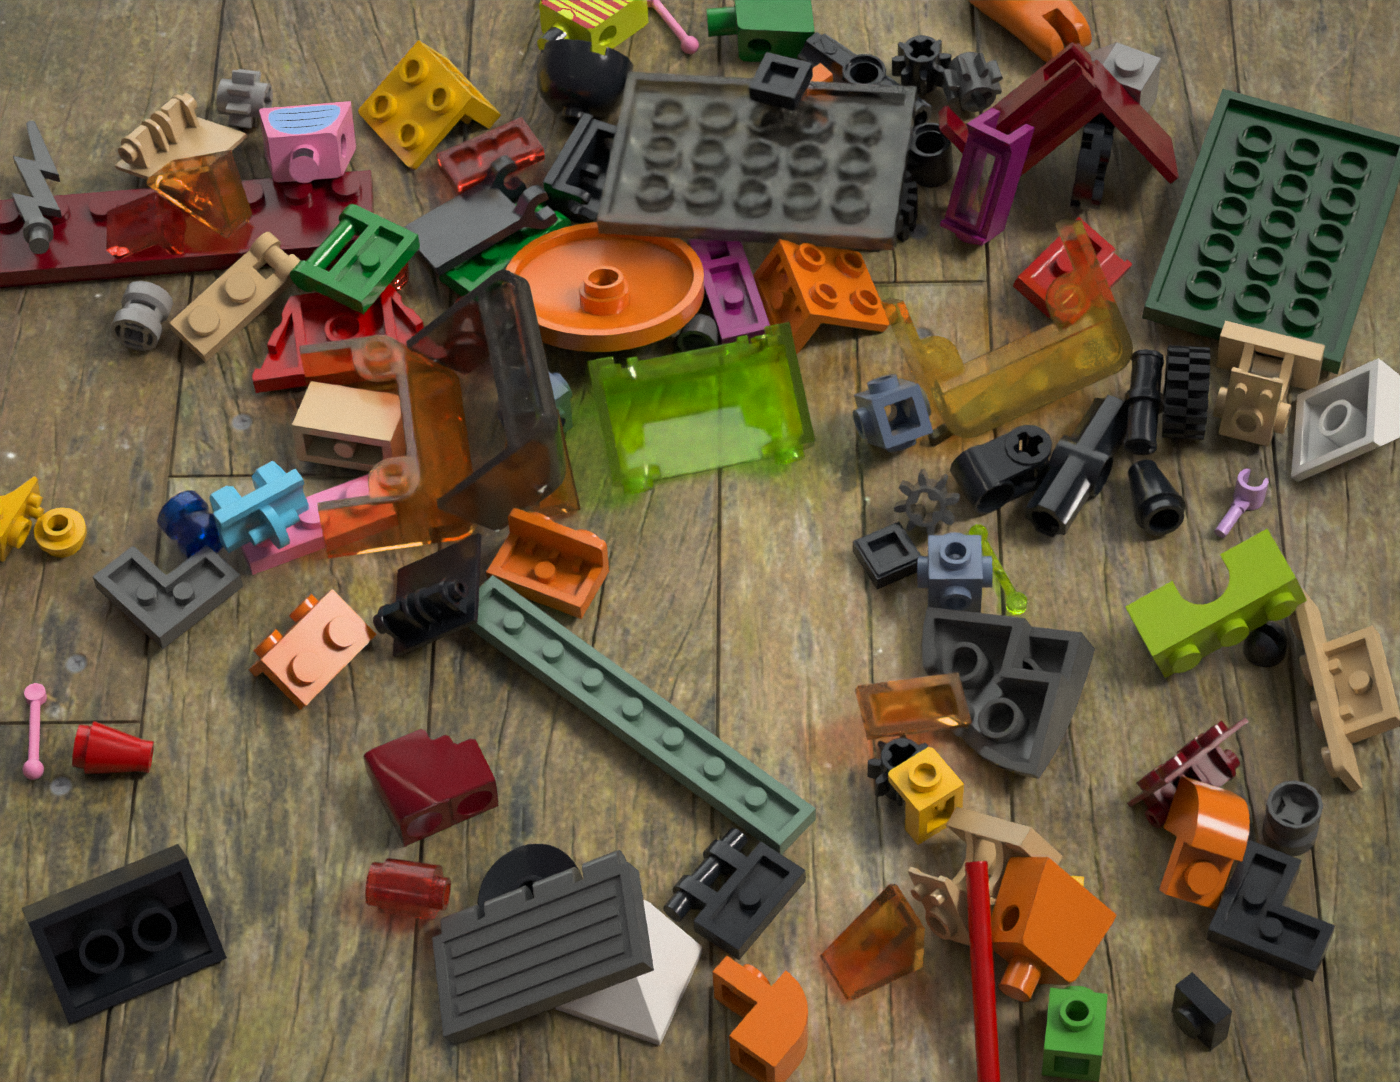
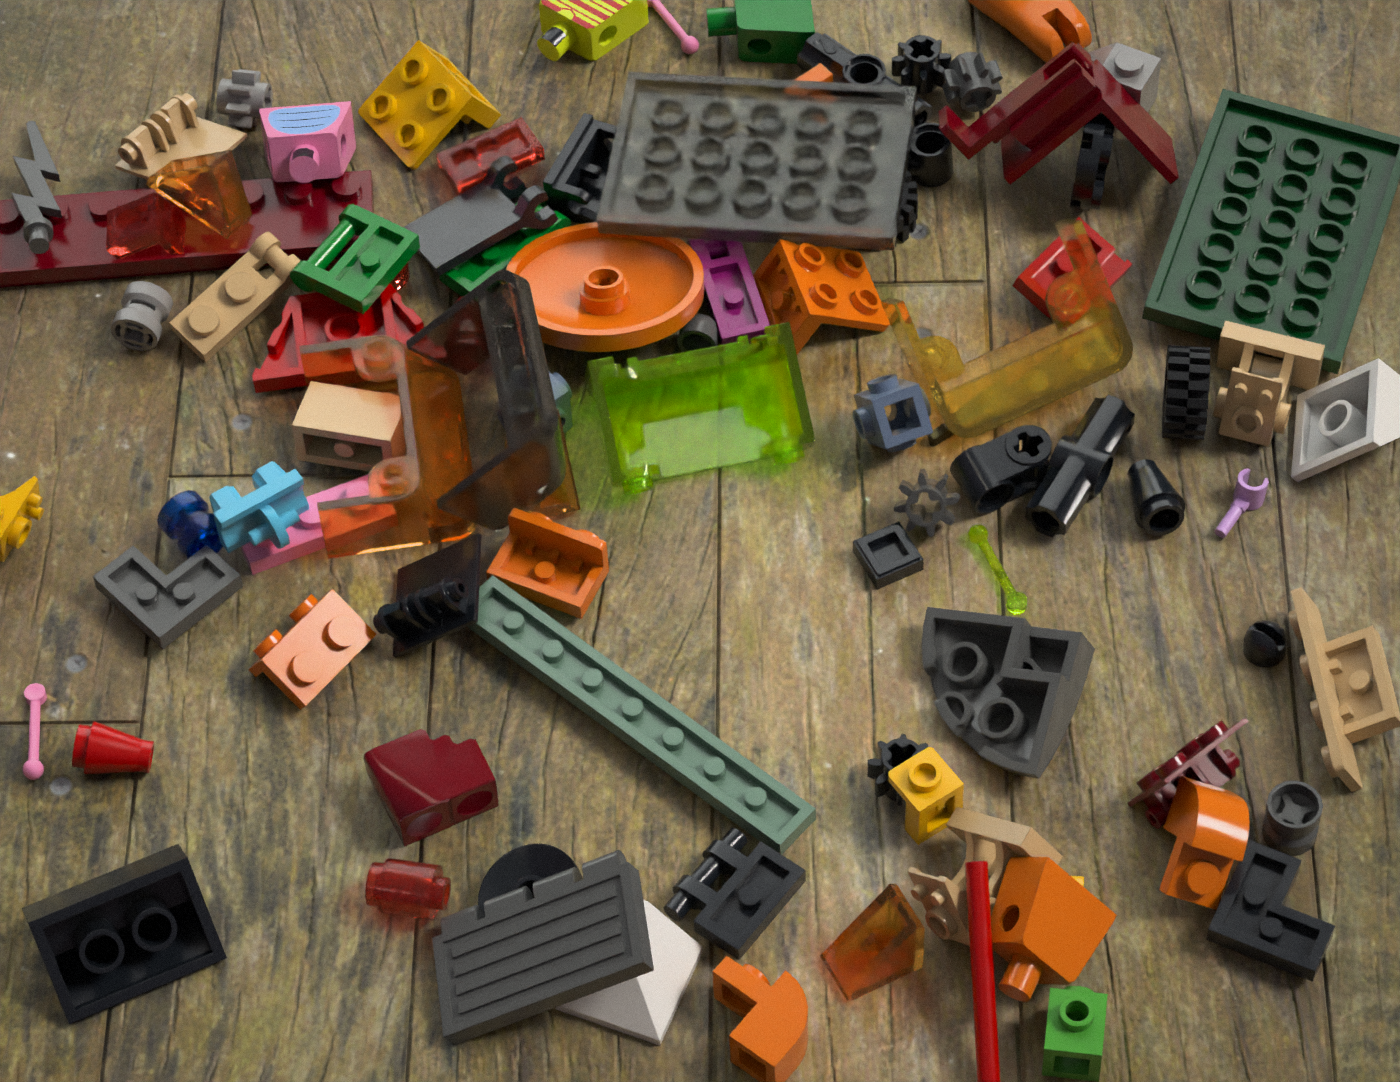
(63, 542): yellow plate -> none
(580, 80): black cylinder -> none
(780, 81): black plate -> none
(913, 706): clear orange slope -> none
(954, 572): sand blue brick -> none
(986, 179): magenta window -> none
(1144, 402): black pin -> none
(1200, 1012): black plate -> none
(1258, 592): lime arch -> none

